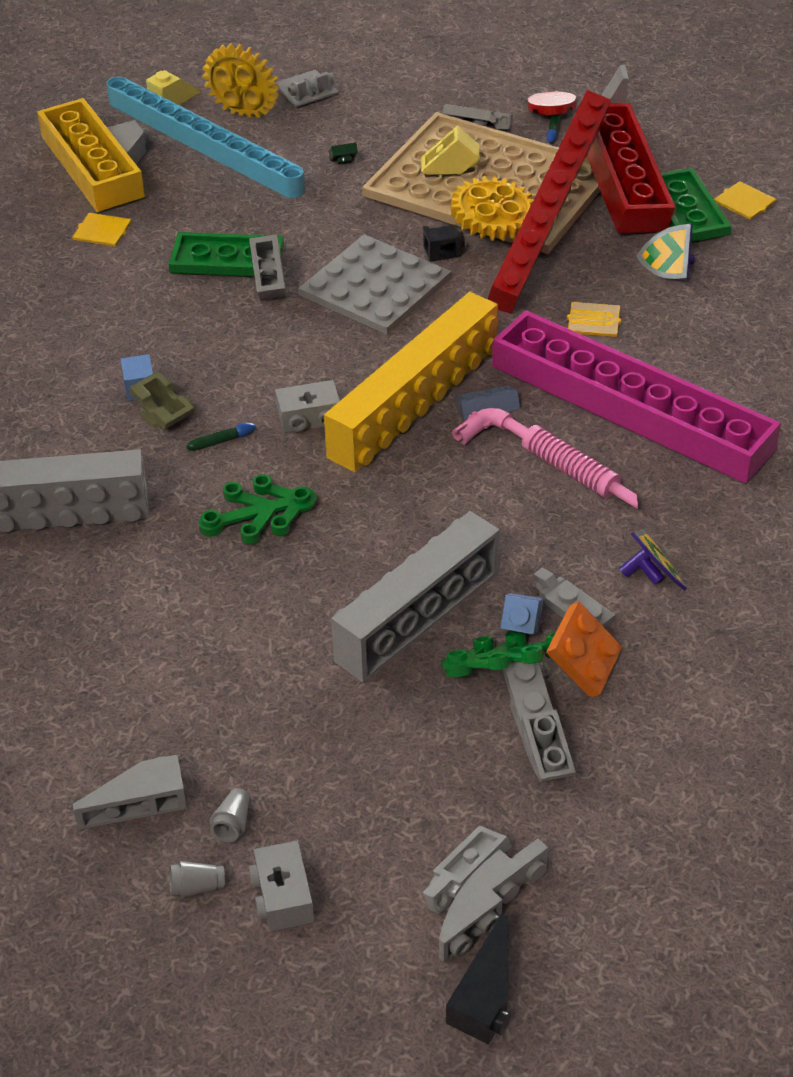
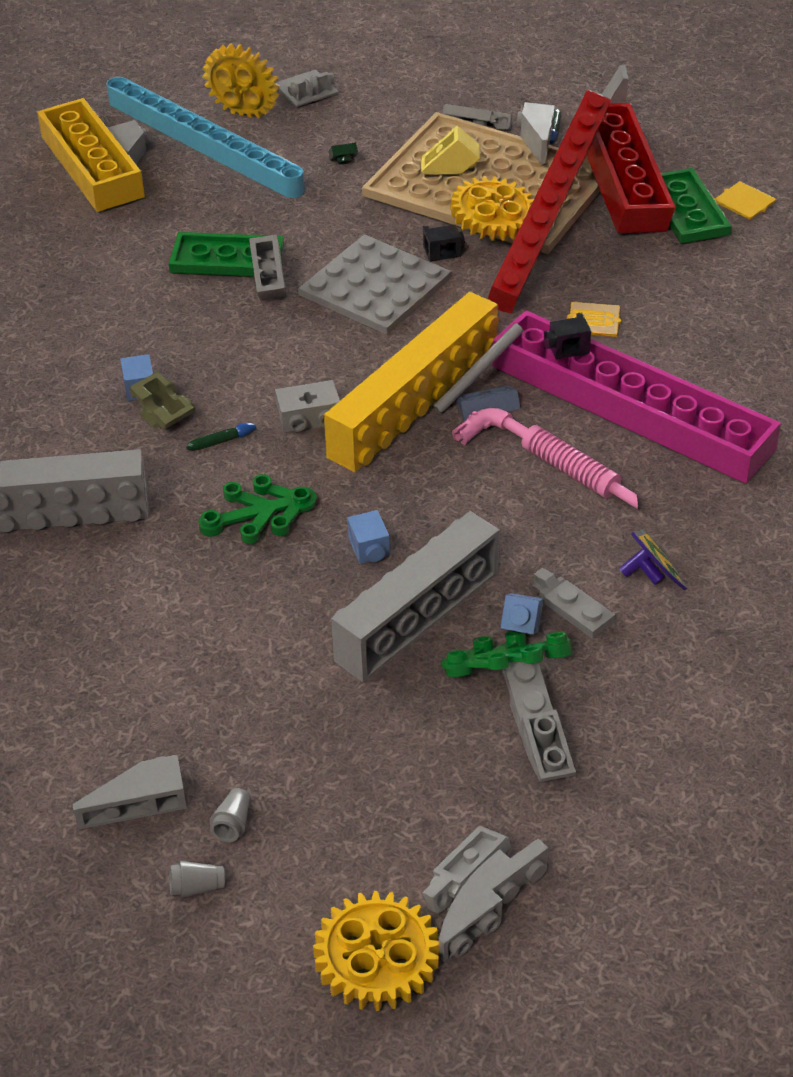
(101, 229): yellow piece -> none
(171, 87): light yellow slope -> none
(283, 886): light grey brick -> none
(368, 537): none -> medium blue brick
(386, 978): none -> yellow gear
(478, 368): none -> light grey bar
(482, 995): black slope -> none
(536, 128): none -> light grey slope
(552, 103): tile -> none
(568, 337): none -> black brick
(584, 649): orange plate -> none
(669, 252): shield -> none

